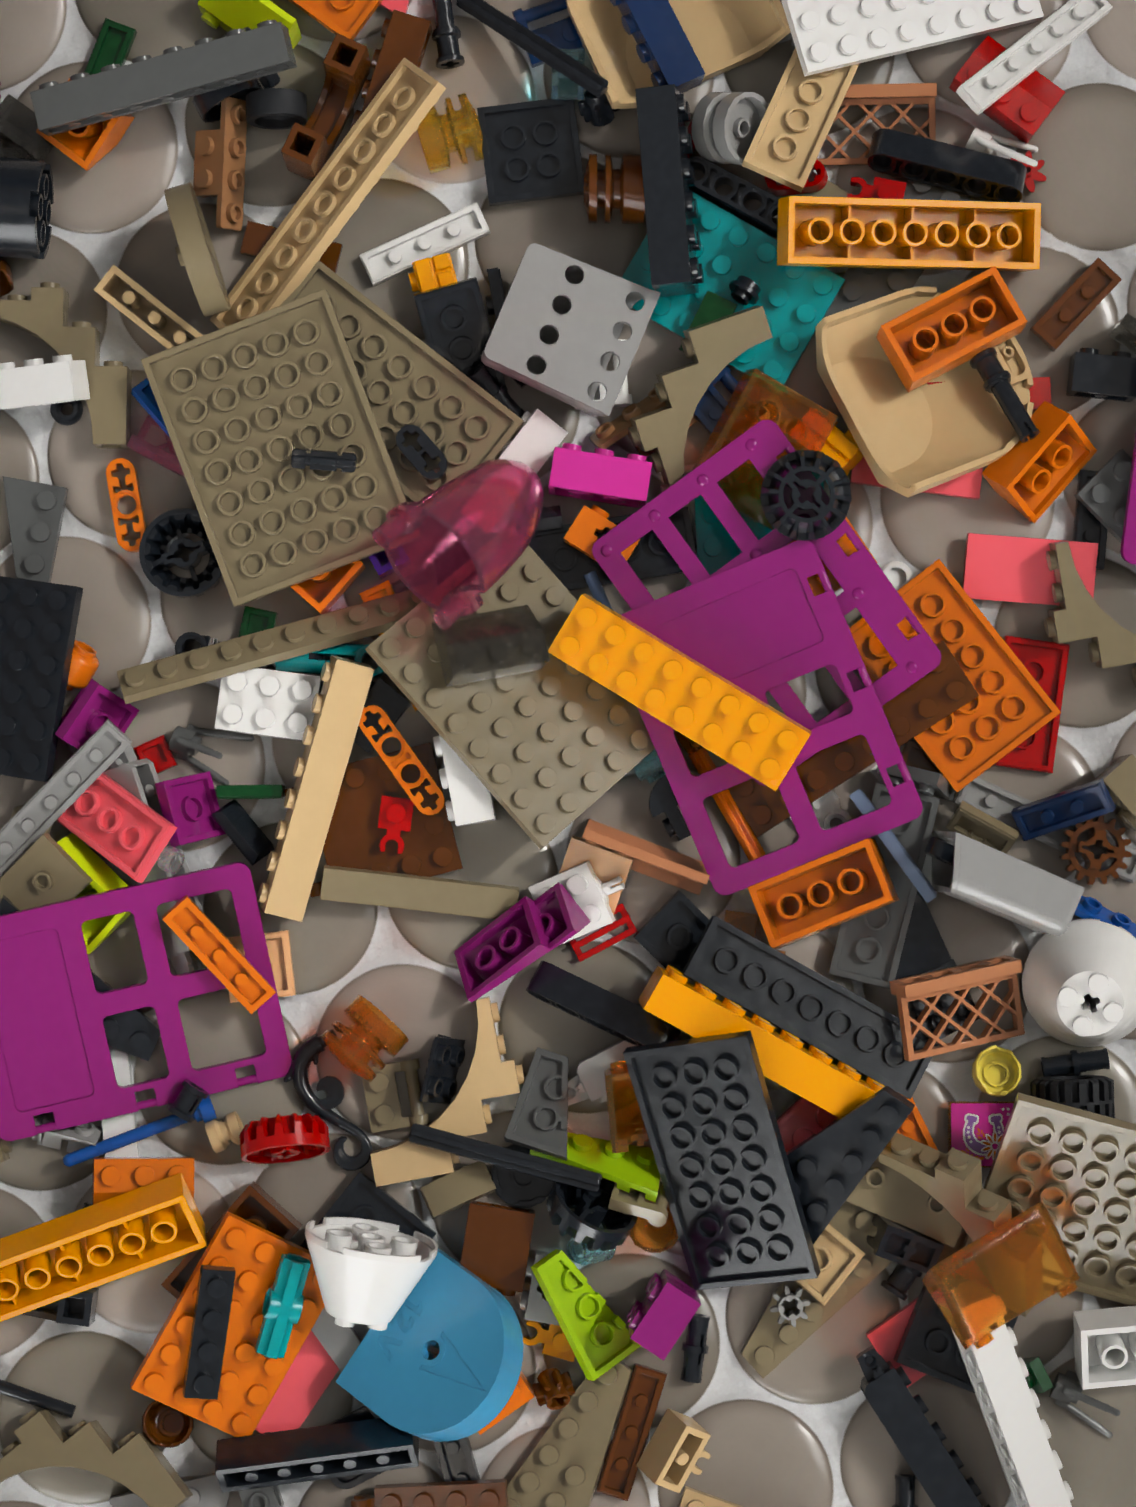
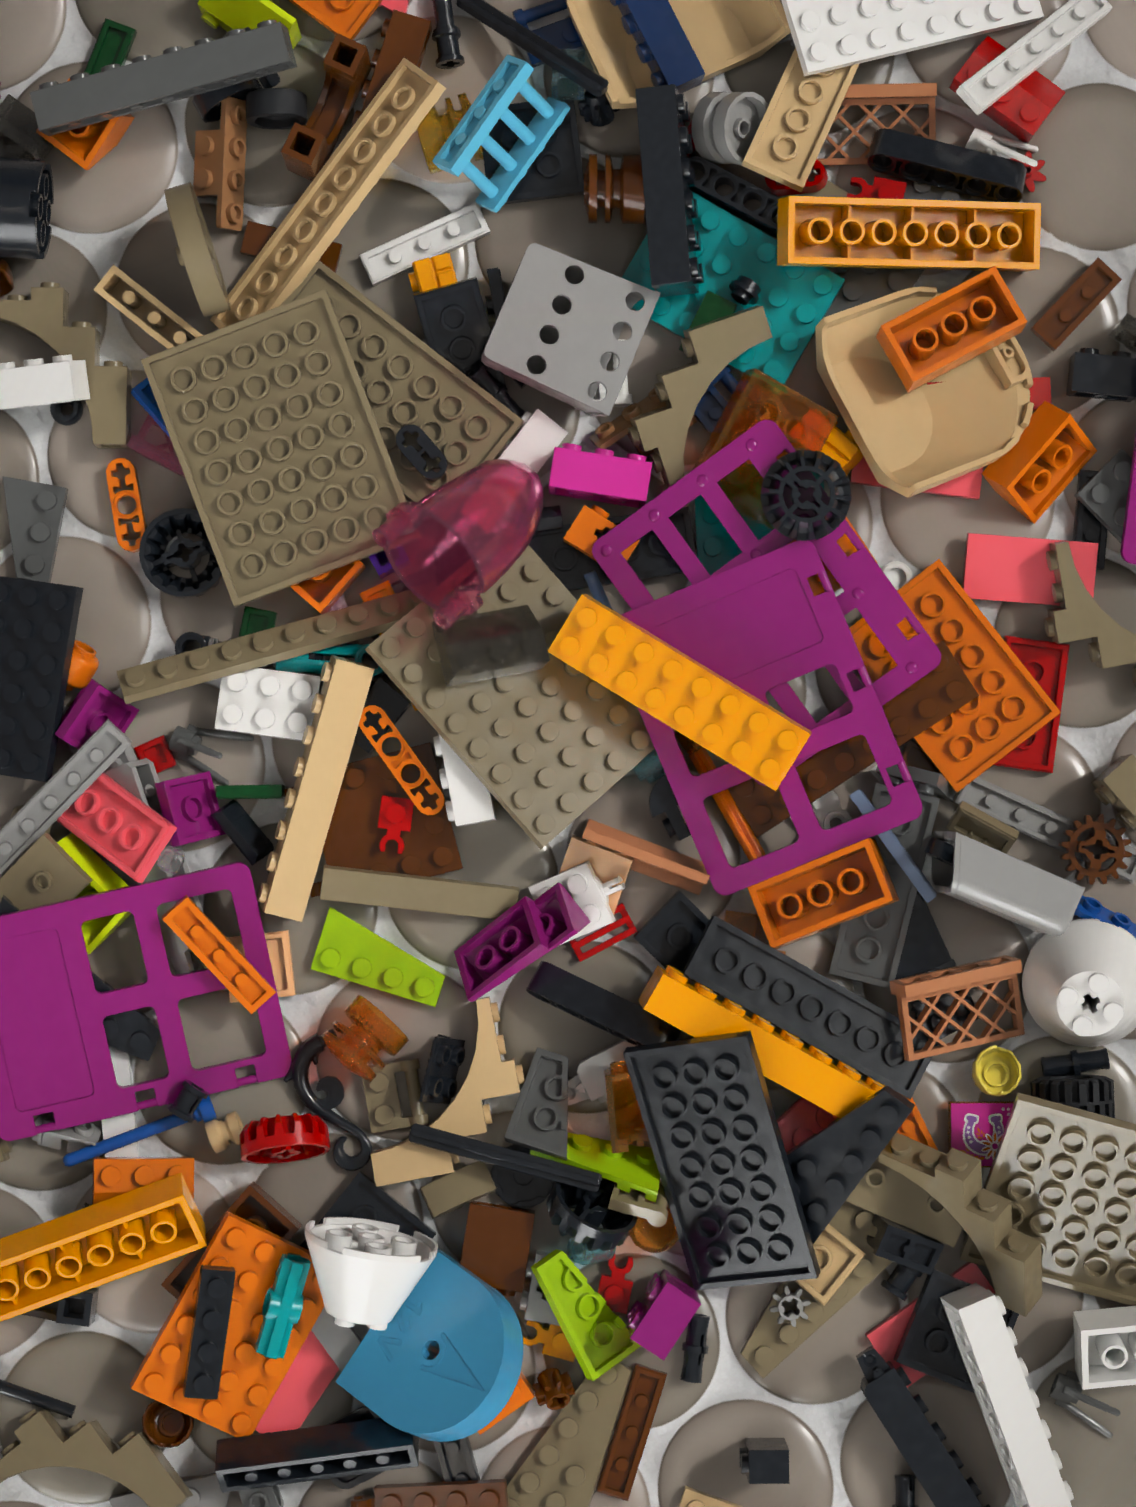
(323, 460): black axle -> none
(367, 959): none -> lime wing
(481, 118): none -> medium azure fence
(615, 1287): none -> red plate
(674, 1451): tan brick -> none
(765, 1460): none -> black brick
(998, 382): black pin -> none
(1002, 1276): clear orange windscreen -> none
(1038, 1377): dark green plate -> none
(1063, 809): dark blue tile -> none

